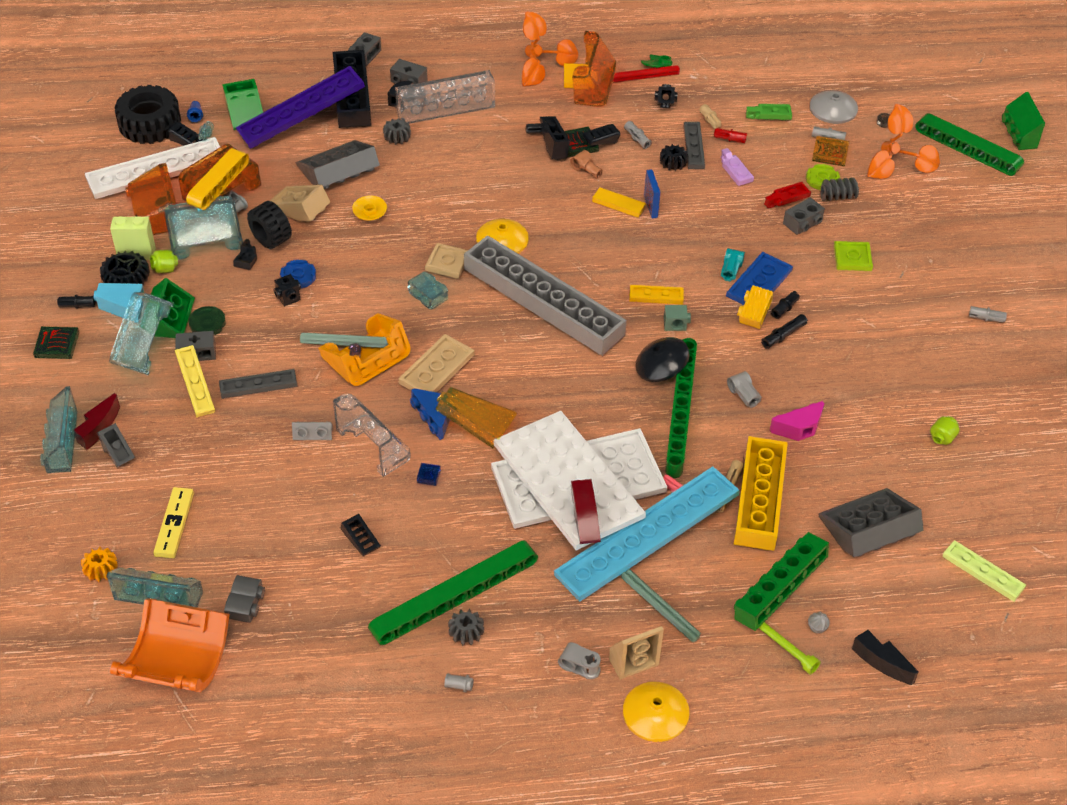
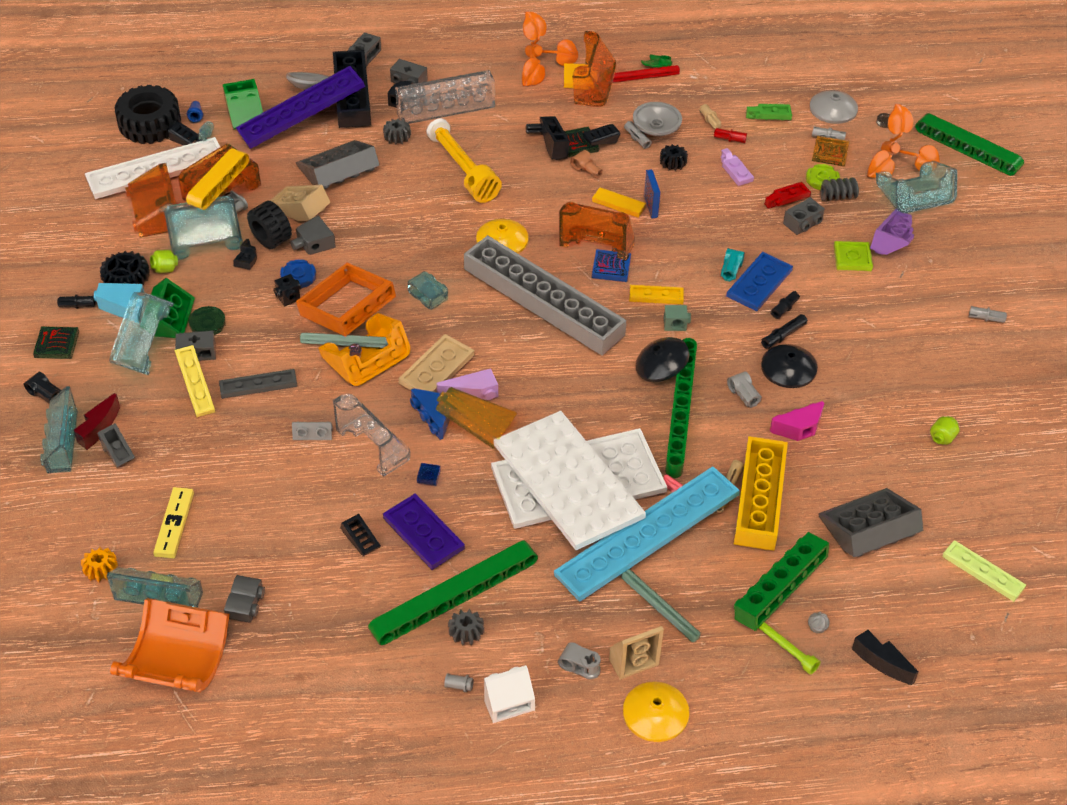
(41, 386): none -> black piece
(133, 235): yellowish green brick -> none
(304, 79): none -> light grey dish
(314, 237): none -> dark grey torso
(369, 208): yellow dish -> none
(382, 294): none -> orange window
(423, 531): none -> dark purple plate
(446, 261): tan plate -> none
(479, 384): none -> lavender slope
(480, 179): none -> yellow piece
(509, 694): none -> white slope
(585, 511): dark red slope -> none
(596, 225): none -> clear orange windscreen
(610, 267): none -> blue tile
(657, 118): none -> light grey dish
(670, 91): black brick -> none
(694, 145): dark grey tile -> none
(755, 307): yellow brick -> none
(789, 366): none -> black dish
(893, 233): none -> medium lavender wedge
(932, 189): none -> clear light blue windscreen
(1024, 122): green slope -> none

